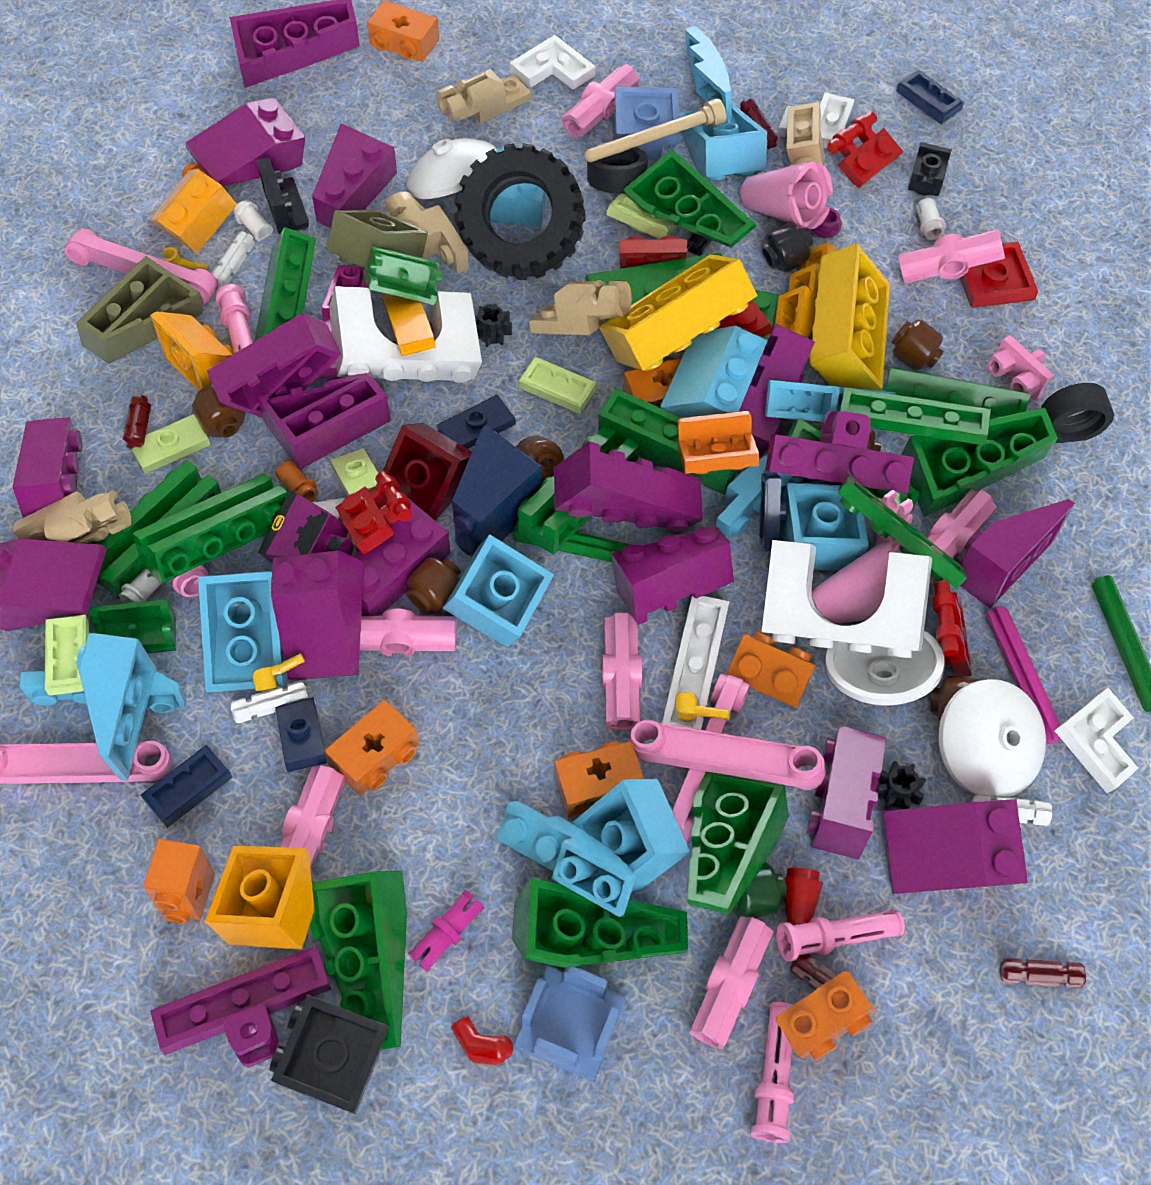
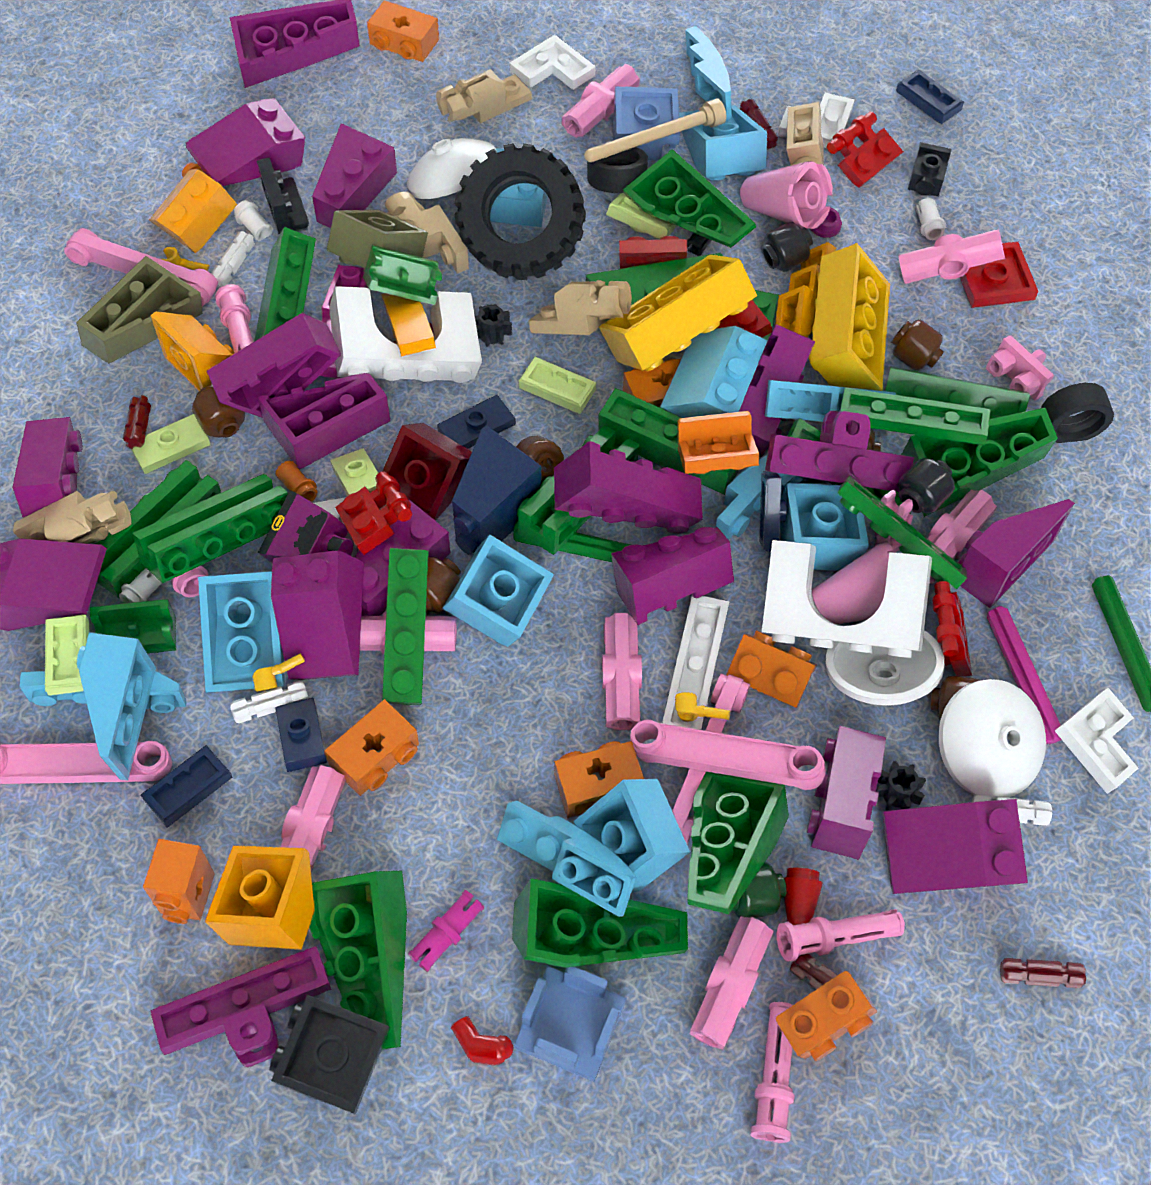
(405, 626): none -> green plate
(926, 484): none -> black head

